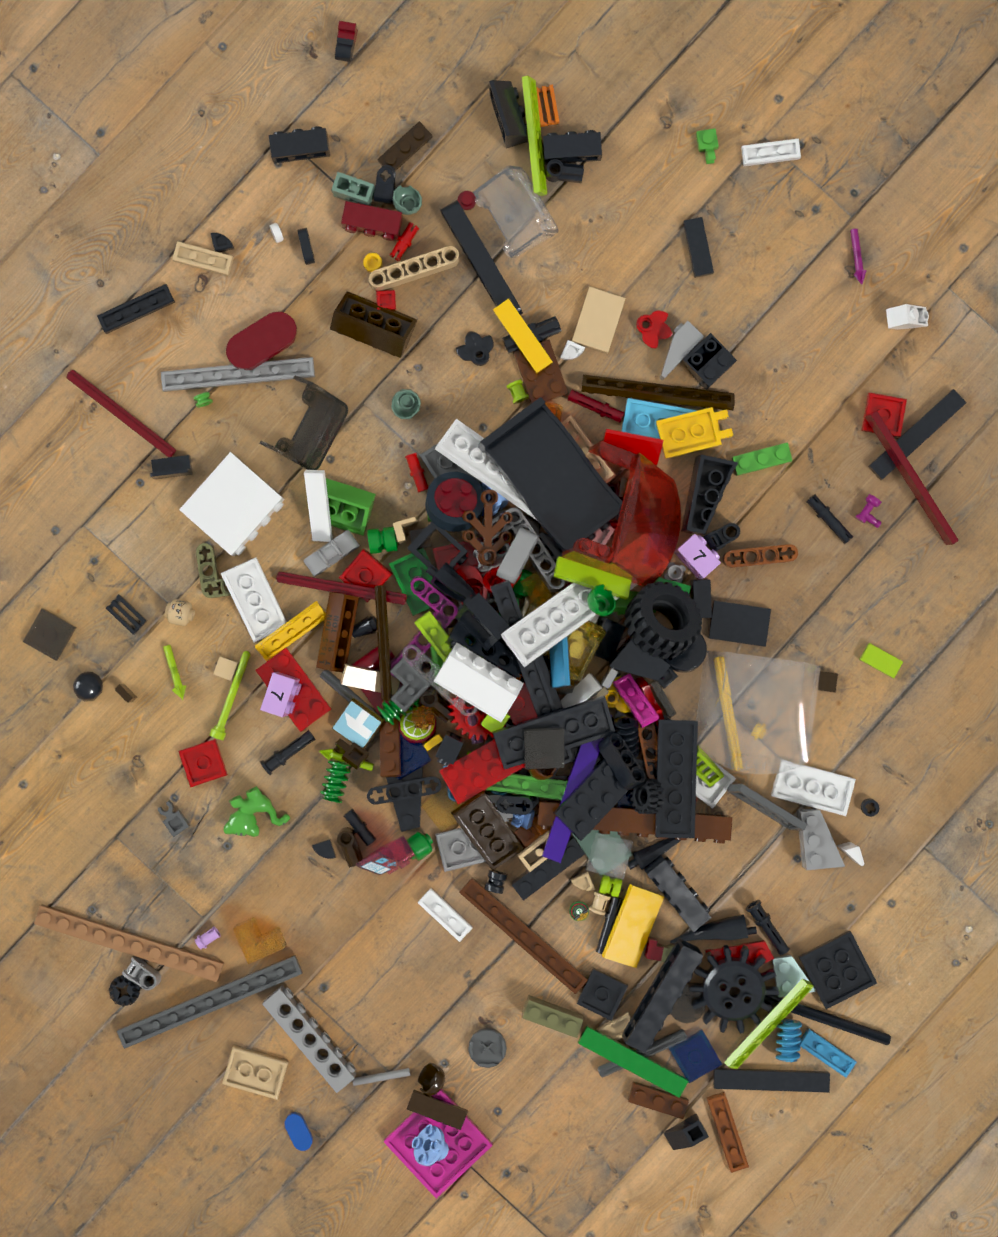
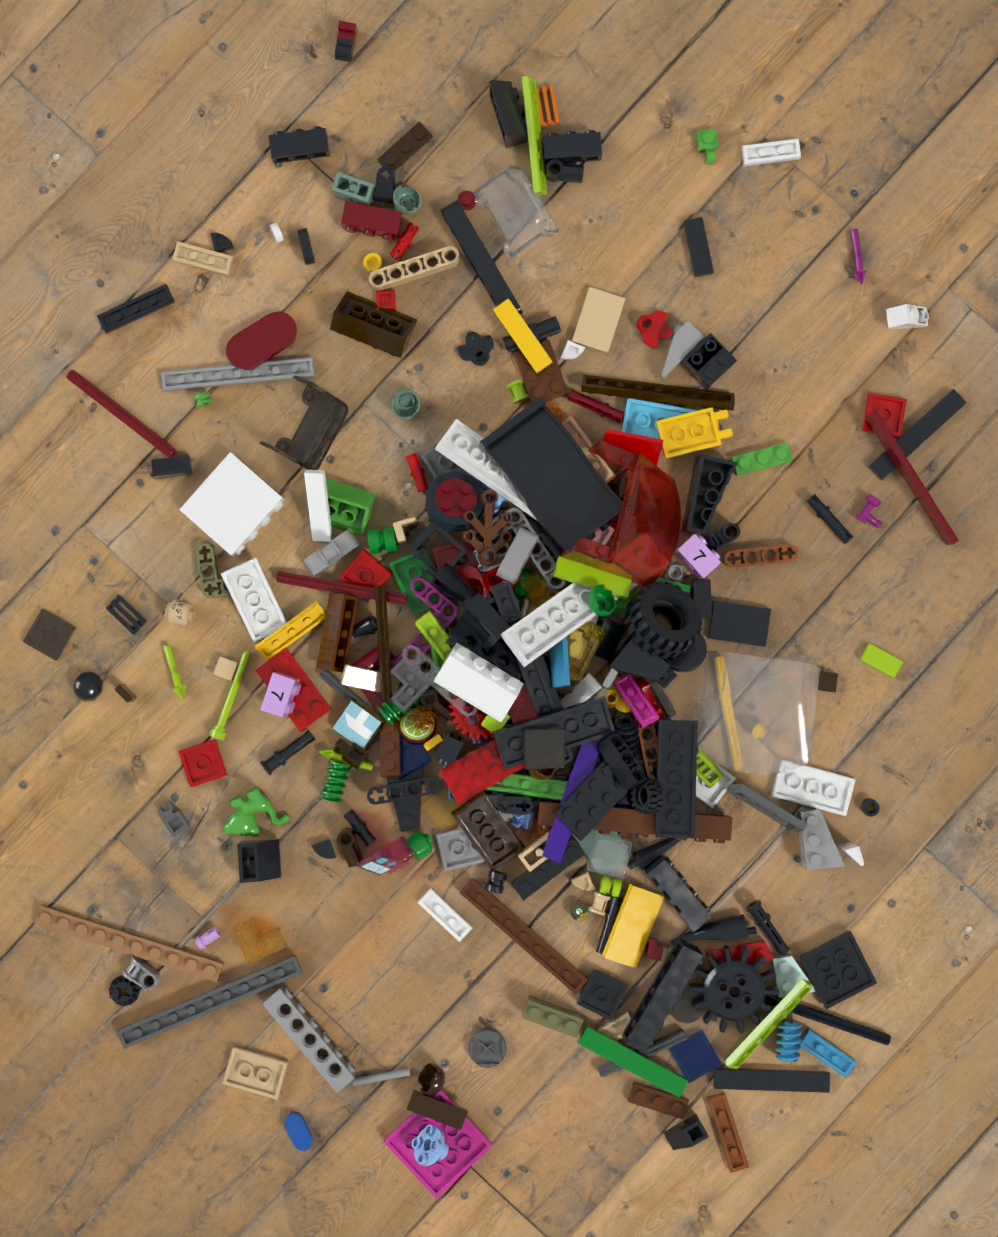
(259, 860): none -> black slope

